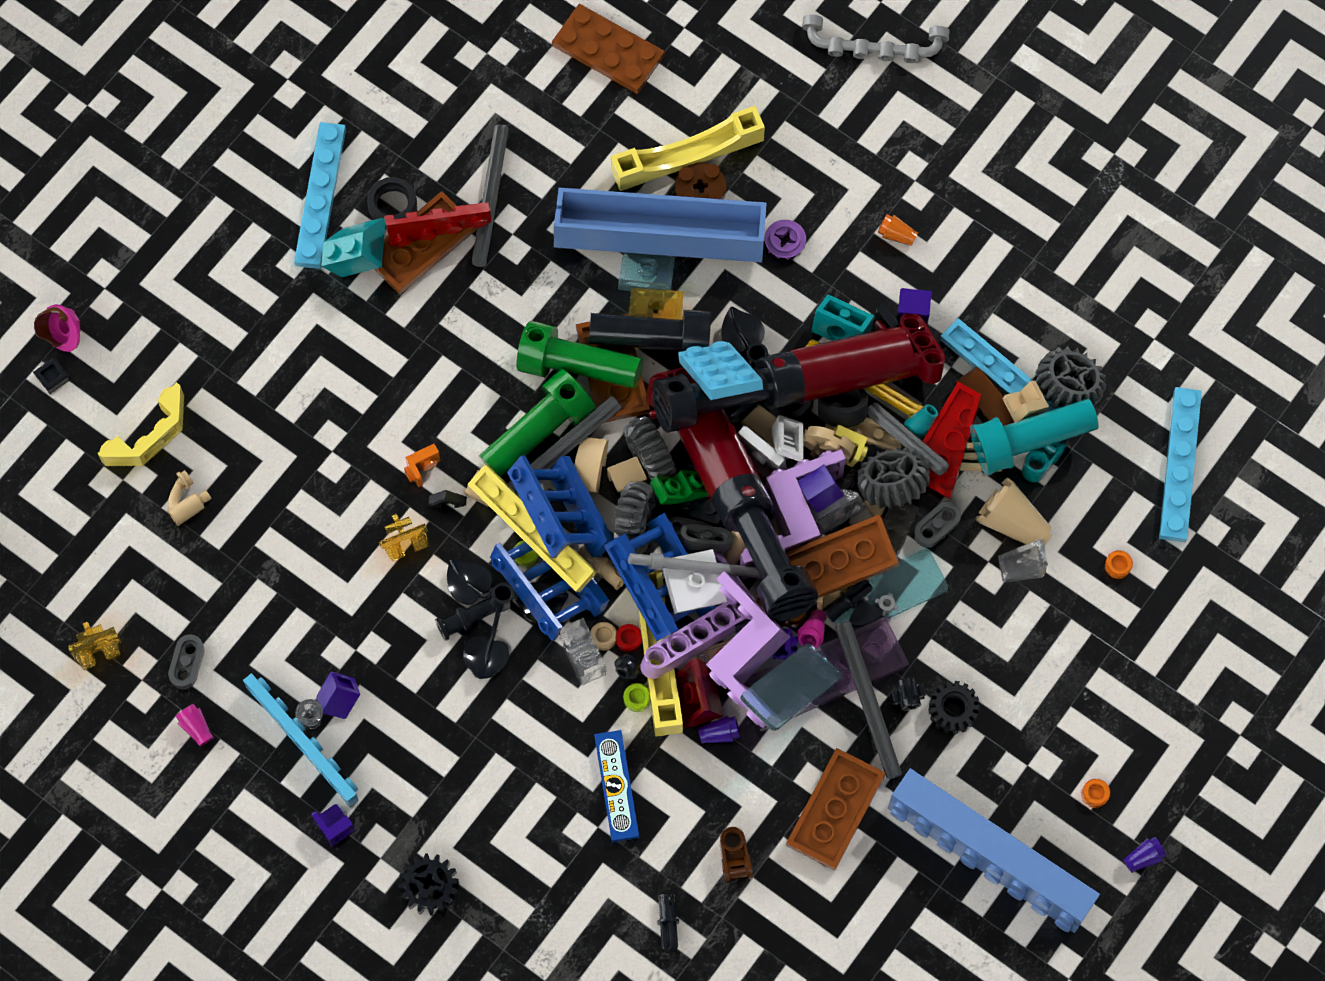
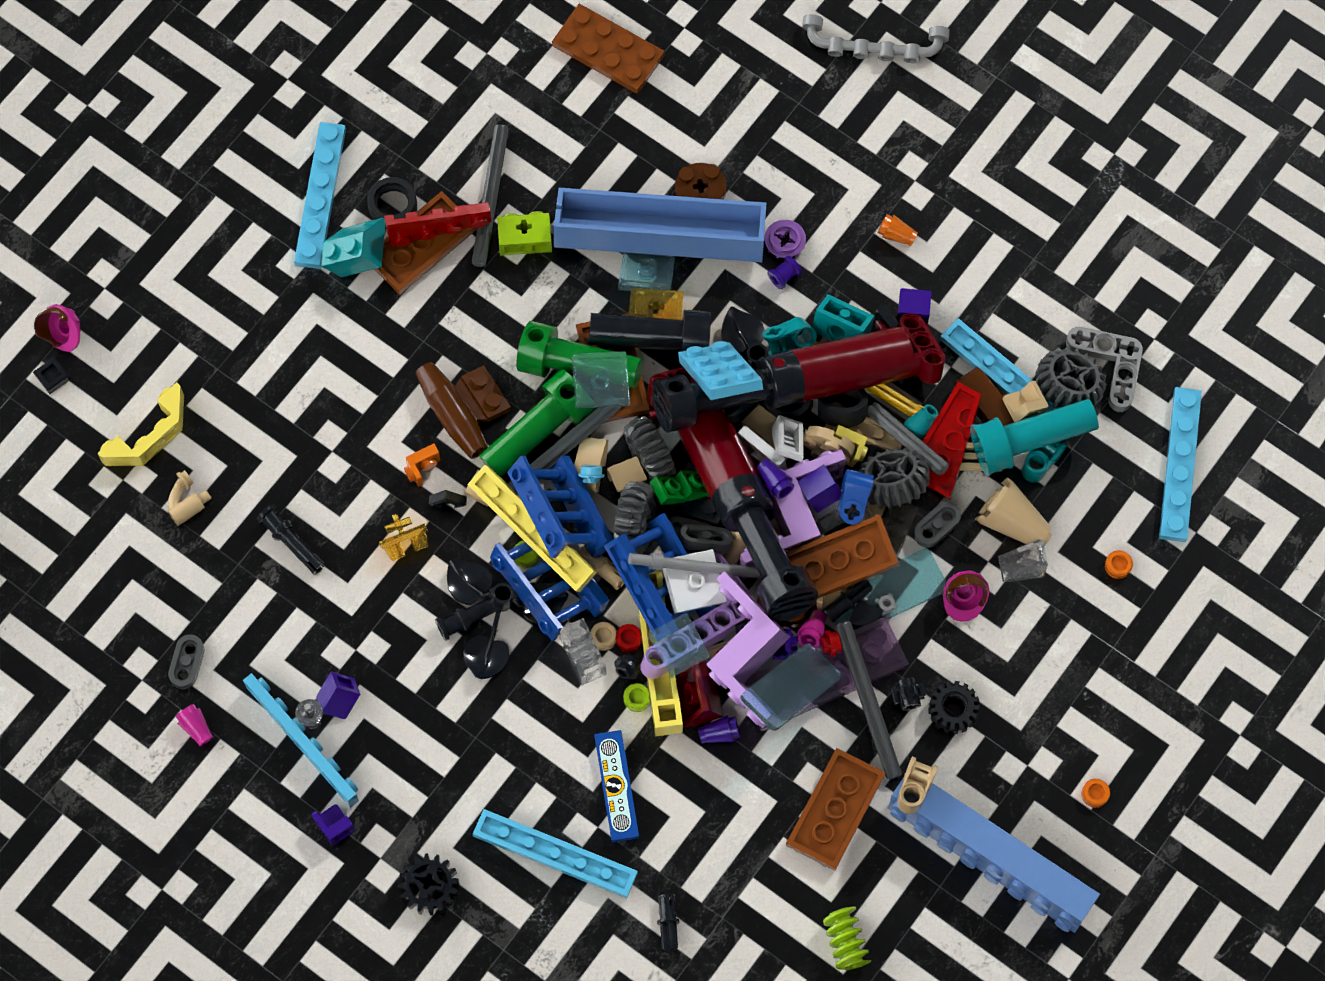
(92, 641): clear yellow hips -> none
(284, 531): none -> black pin
(464, 405): none -> reddish brown plate
(534, 241): none -> lime brick
(555, 853): none -> medium azure plate
(591, 473): none -> medium azure plate
(600, 379): none -> clear light blue plate
(640, 166): light yellow arch -> none
(678, 645): none -> clear light blue piece
(735, 860): reddish brown piece -> none
(776, 480): none -> dark purple cone
(784, 272): none -> dark purple bush
(786, 336): none -> teal piece
(831, 643): none -> red plate
(845, 939): none -> lime piece
(854, 490): none -> blue piece
(917, 782): none -> tan piece
(965, 595): none -> dark pink piece
(1121, 359): none -> light grey beam
(1145, 855): dark purple cone -> none

